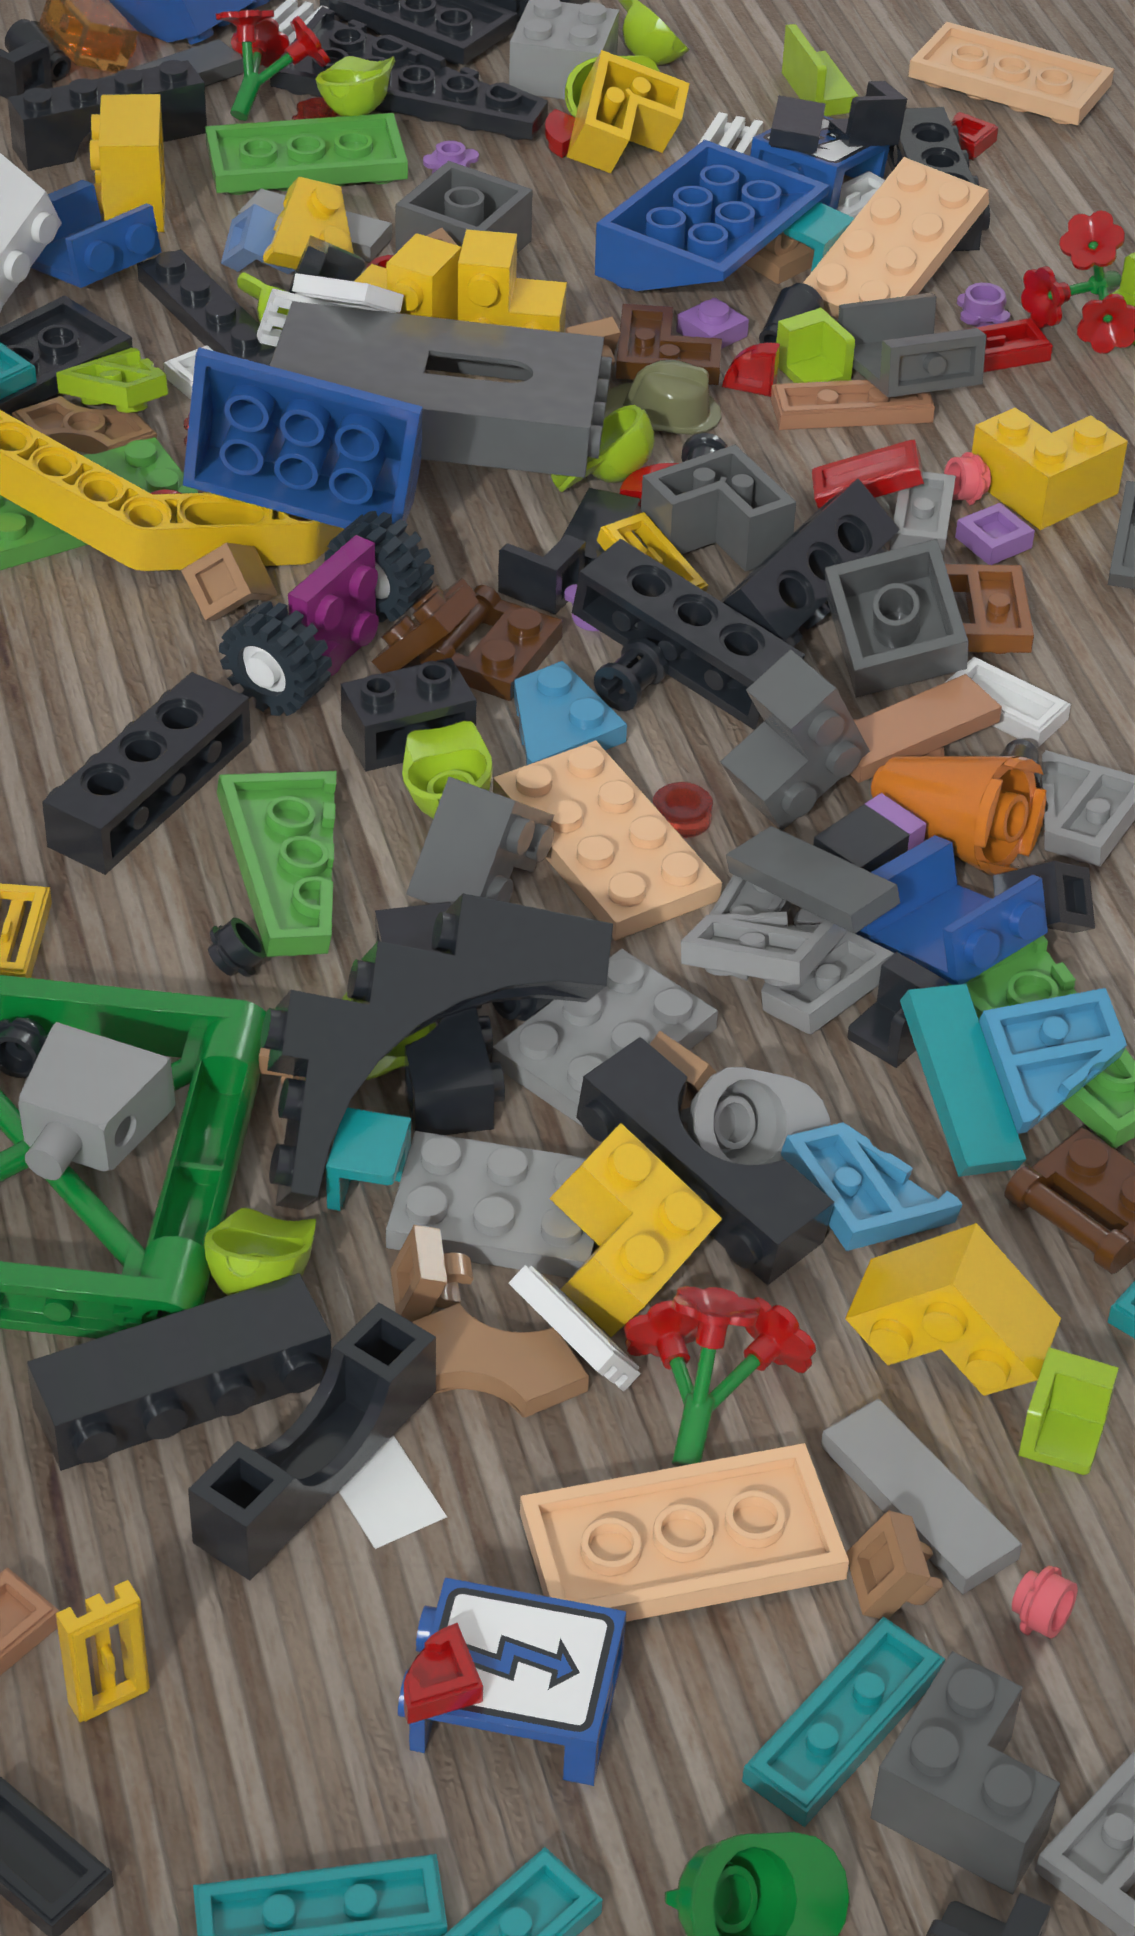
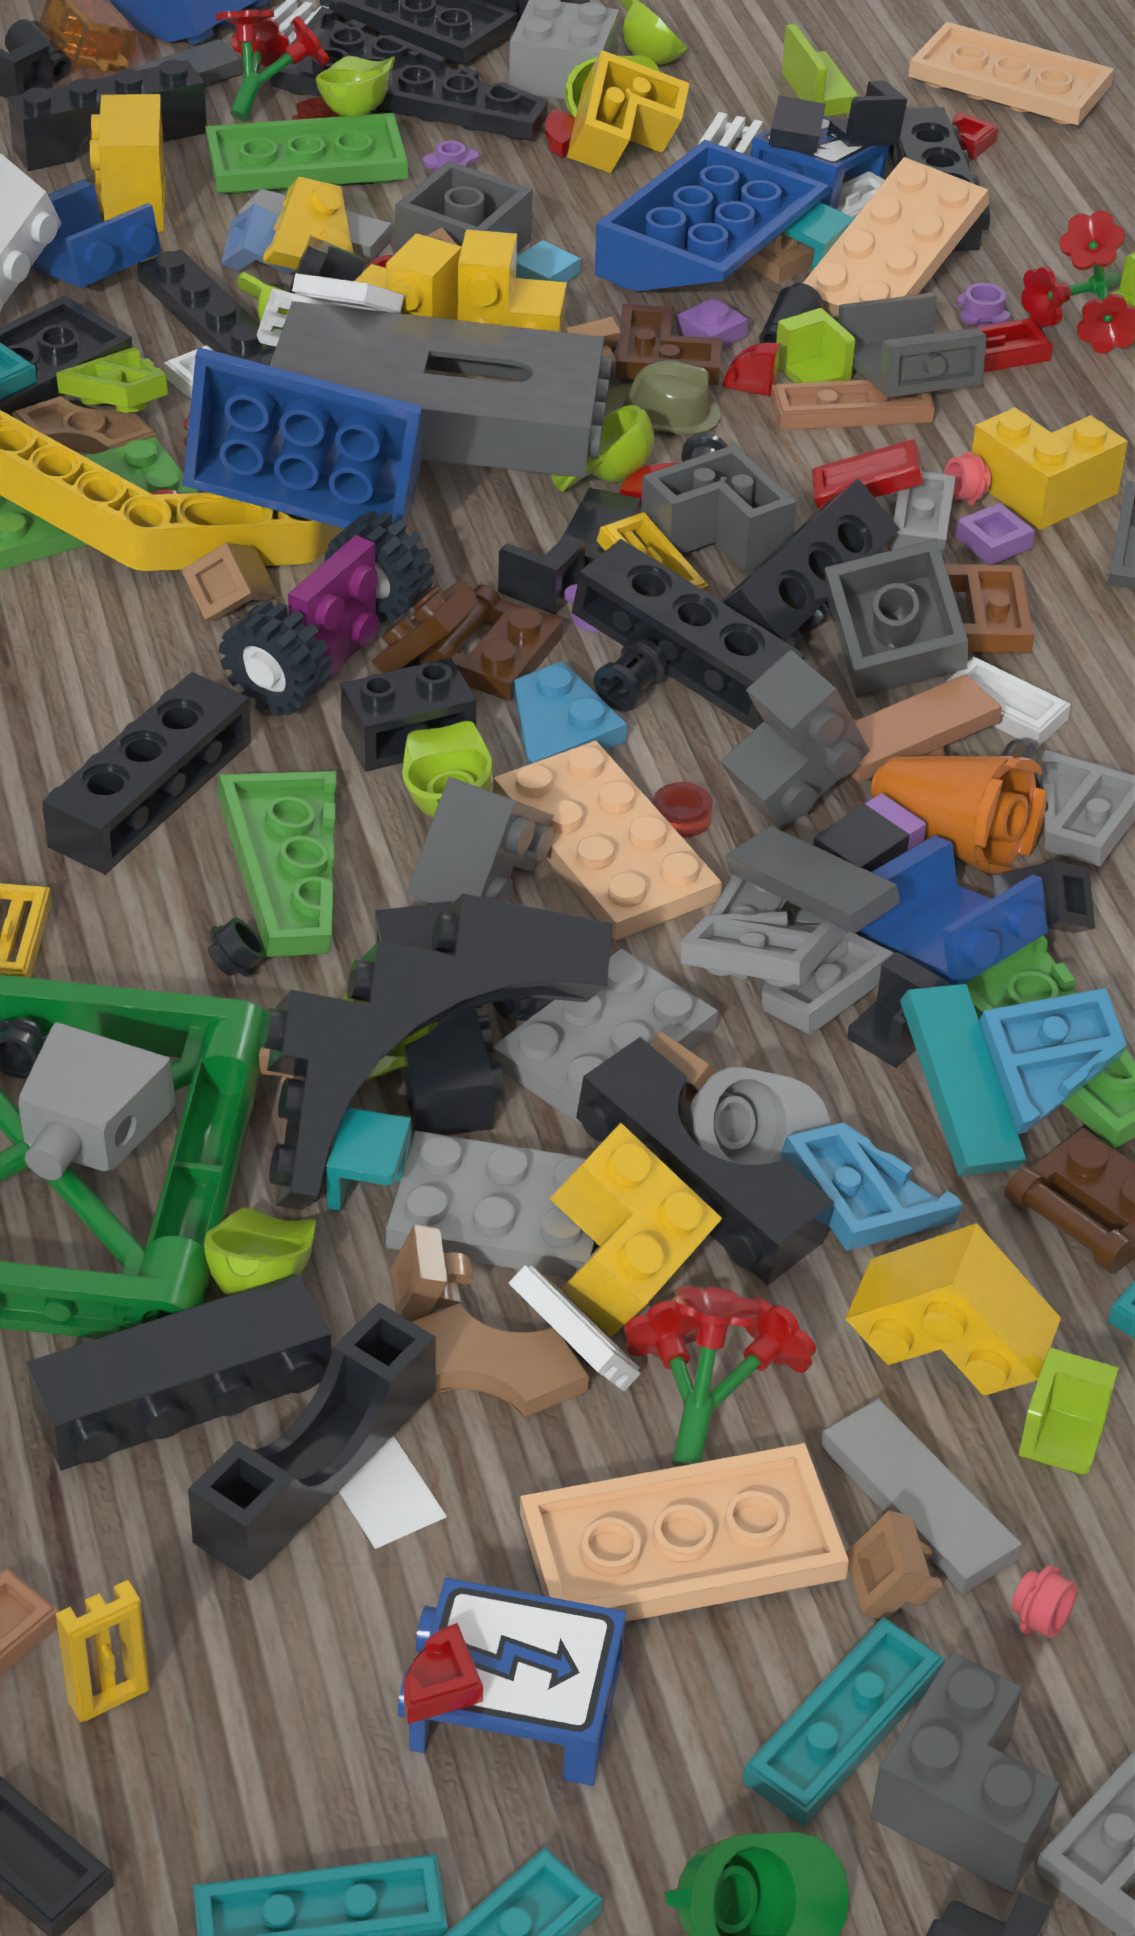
(547, 263): none -> medium azure tile

